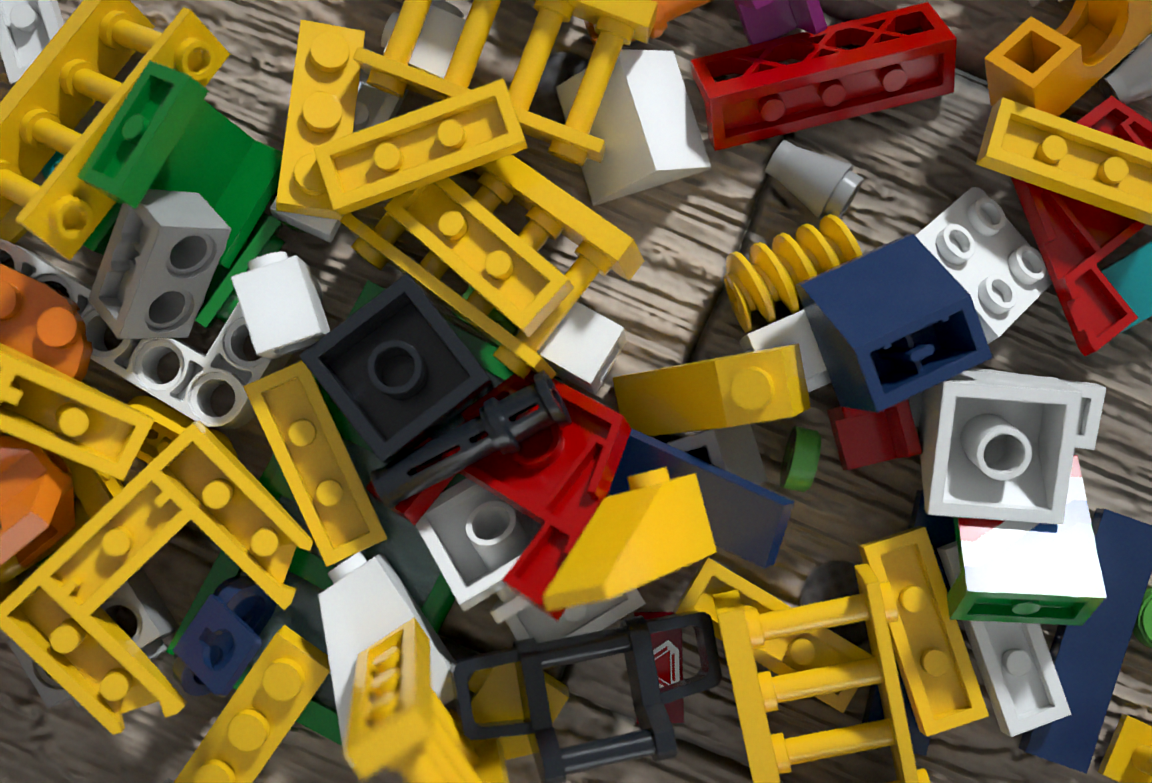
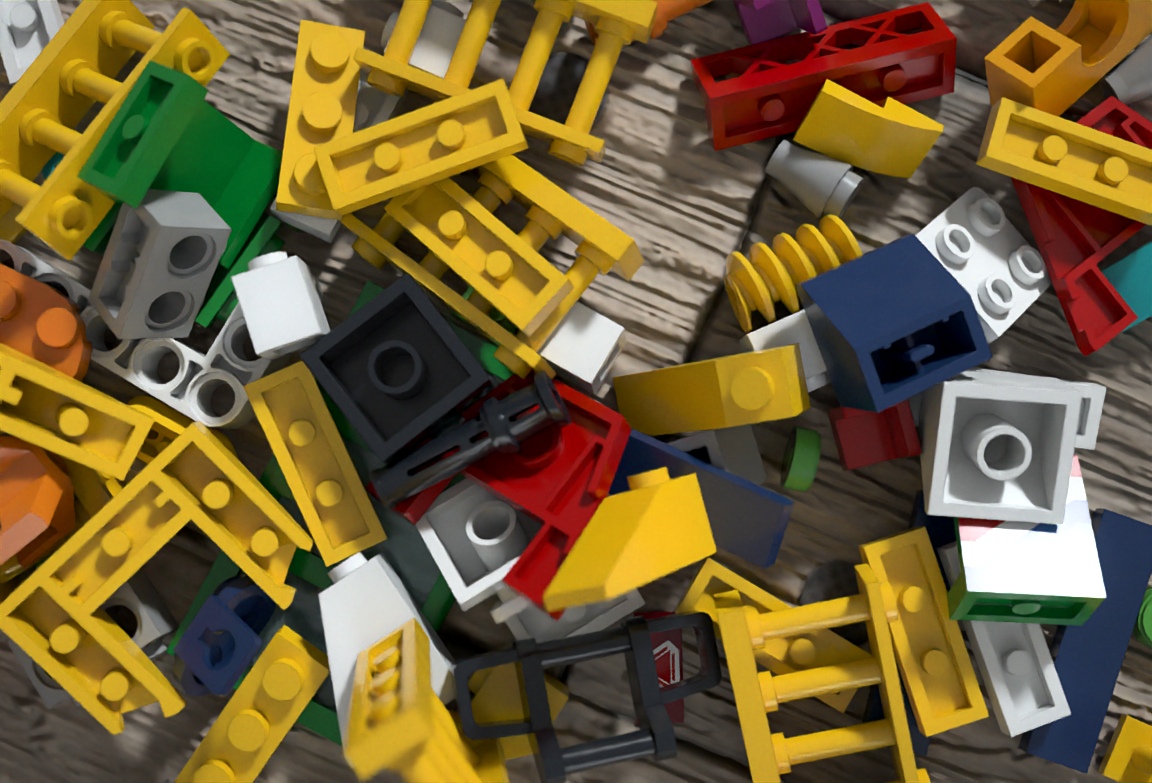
(644, 125): white slope -> none
(868, 136): none -> yellow slope

